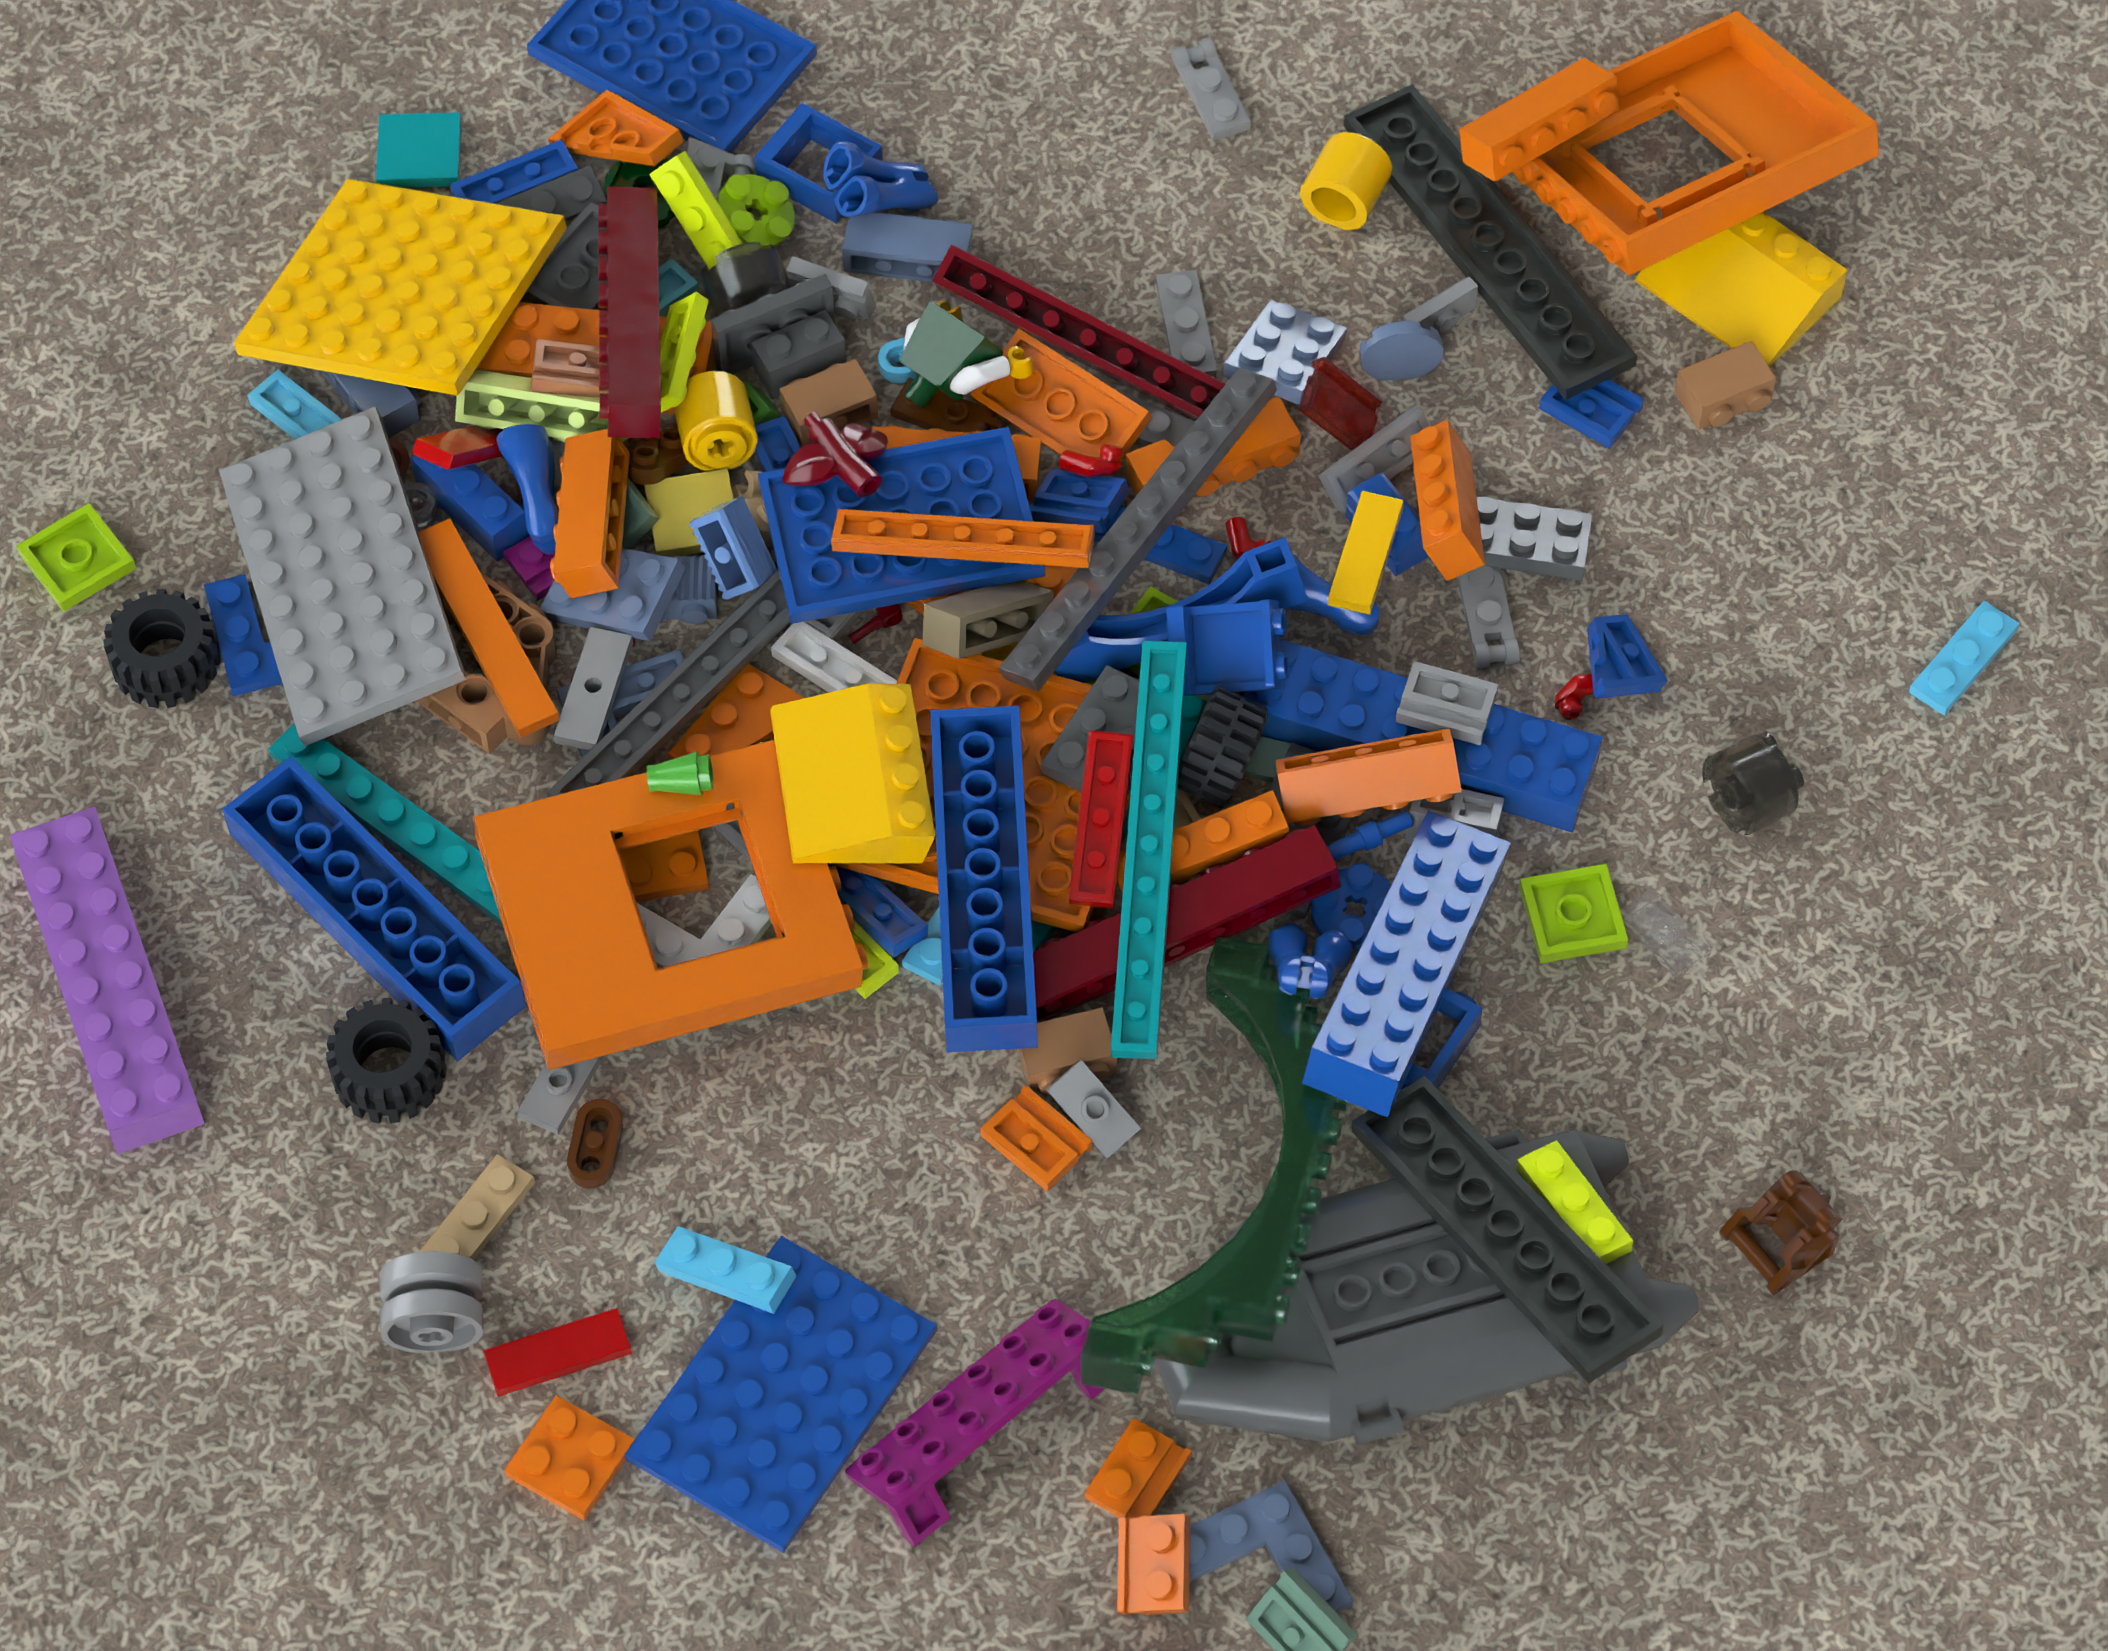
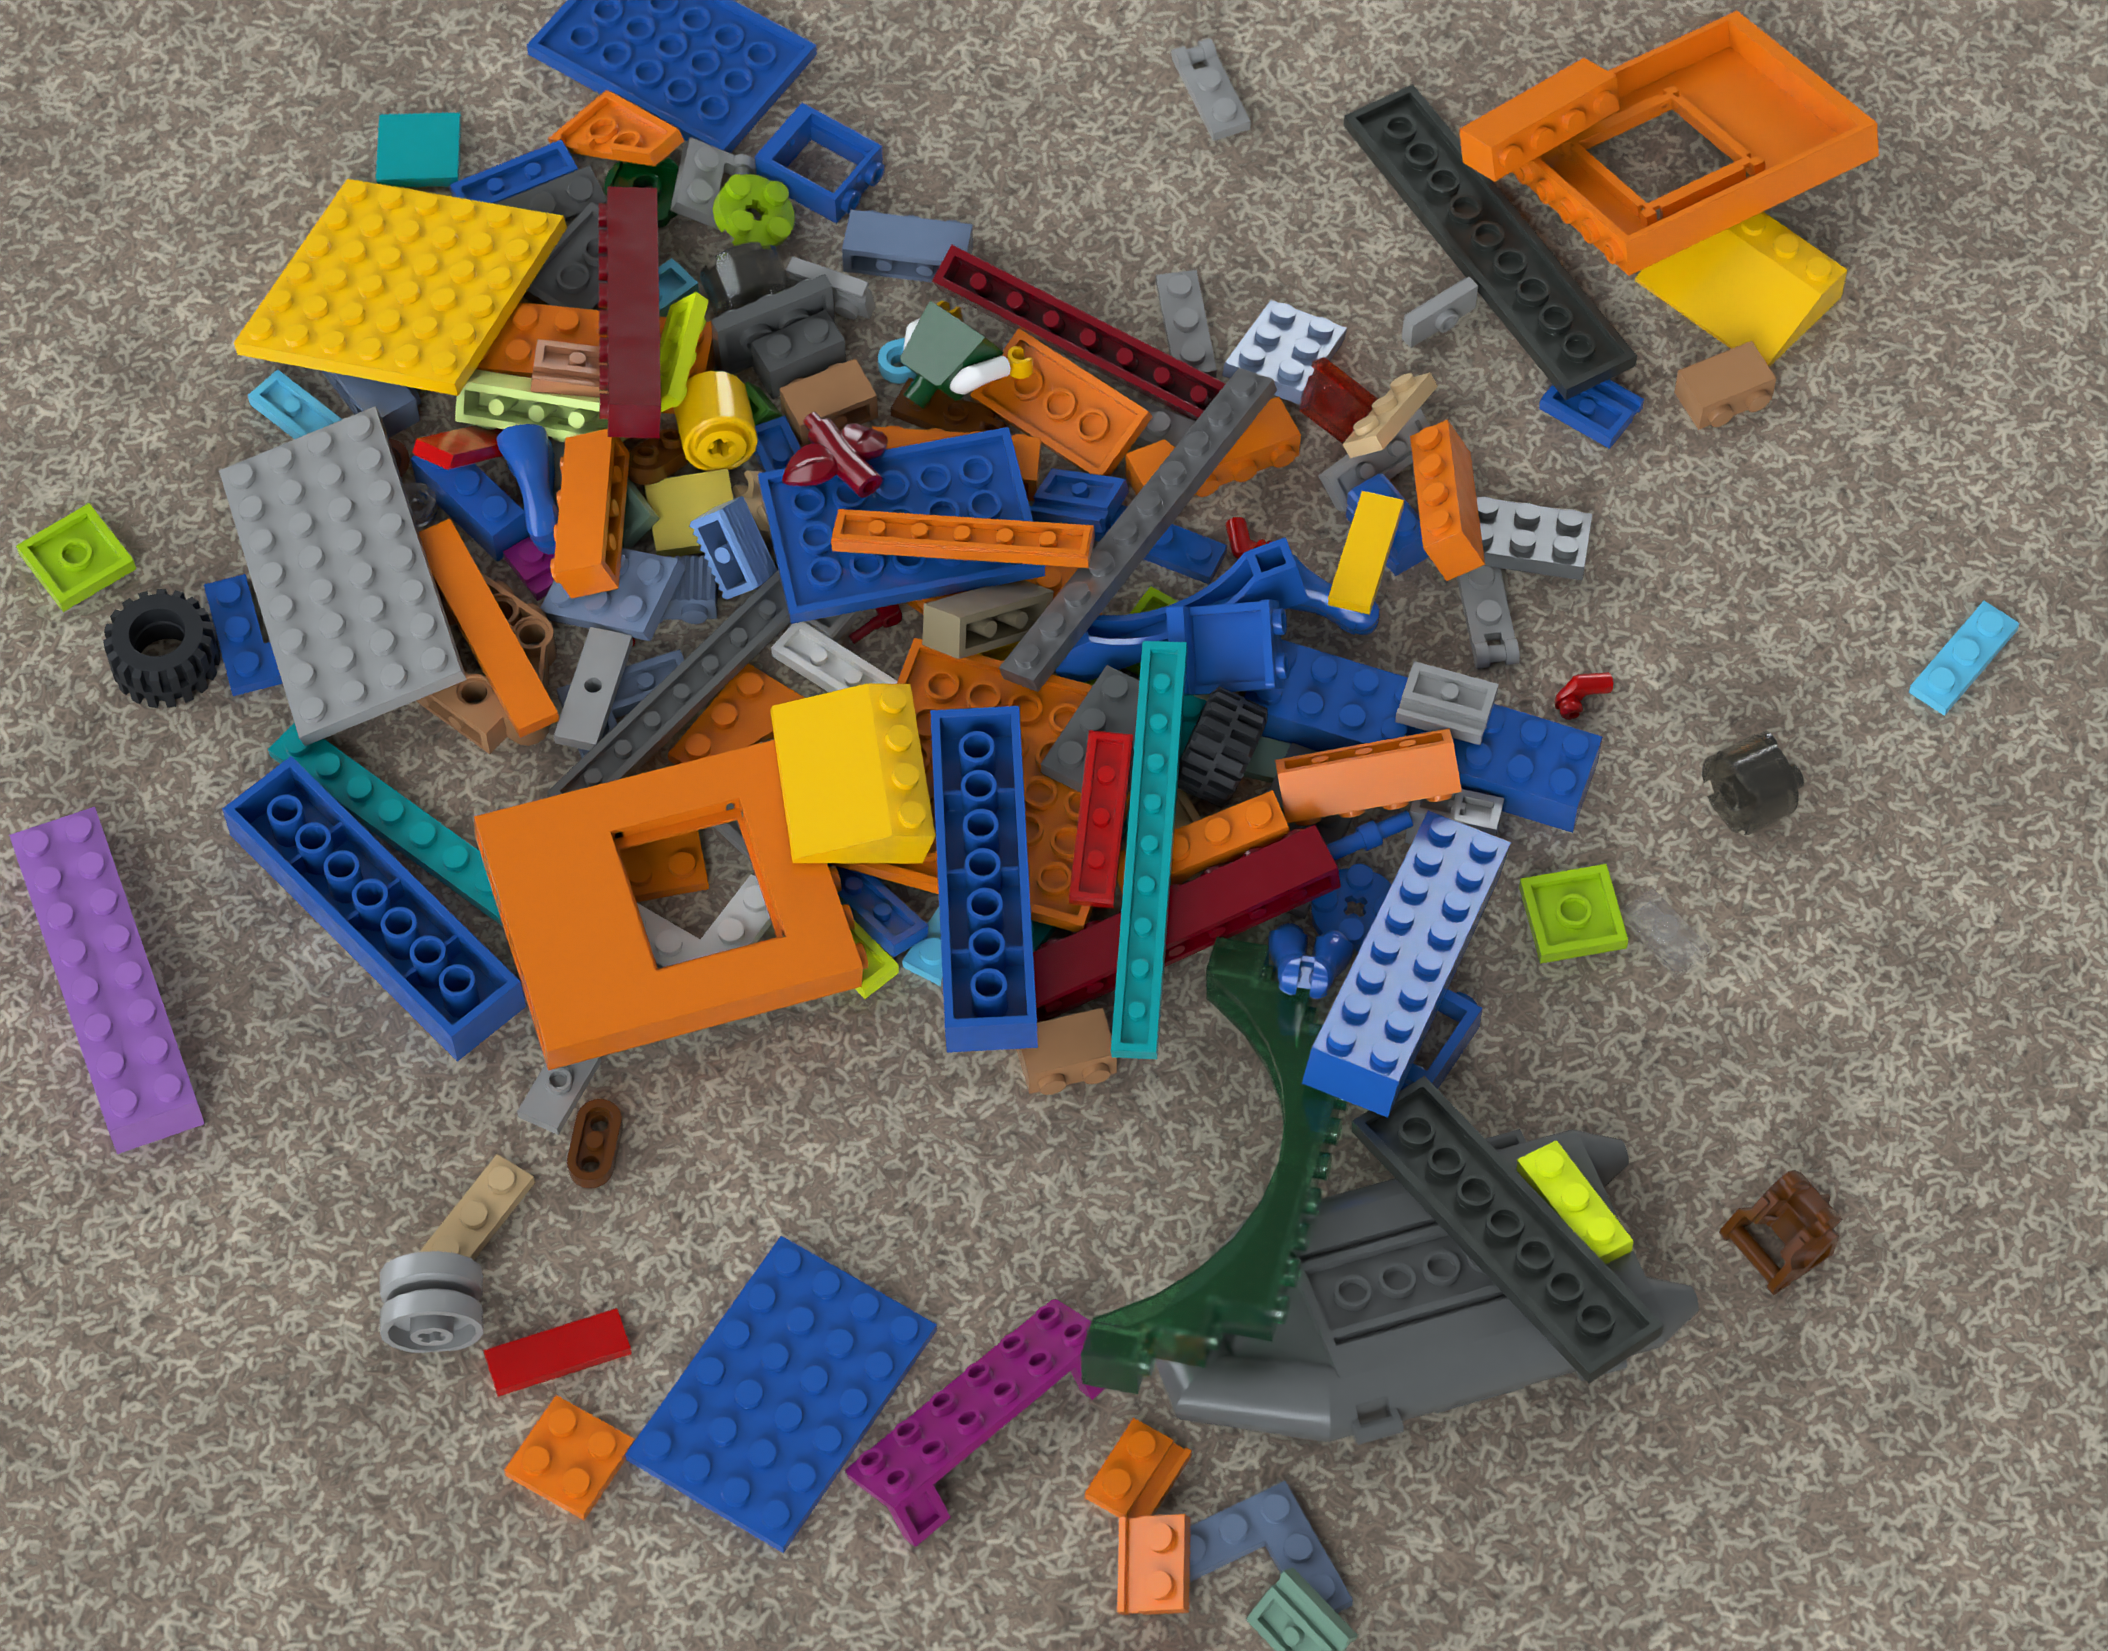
(390, 1091): black tyre -> none
(682, 775): bright green cone -> none
(695, 207): neon yellow plate -> none
(725, 1269): medium azure plate -> none
(875, 184): blue piece -> none
(1036, 1138): orange plate -> none
(1089, 466): red arm -> none
(1093, 1108): light grey plate -> none
(1346, 180): yellow piece -> none
(1389, 414): none -> tan plate
(1401, 351): sand blue tile -> none
(1621, 659): blue wing -> none

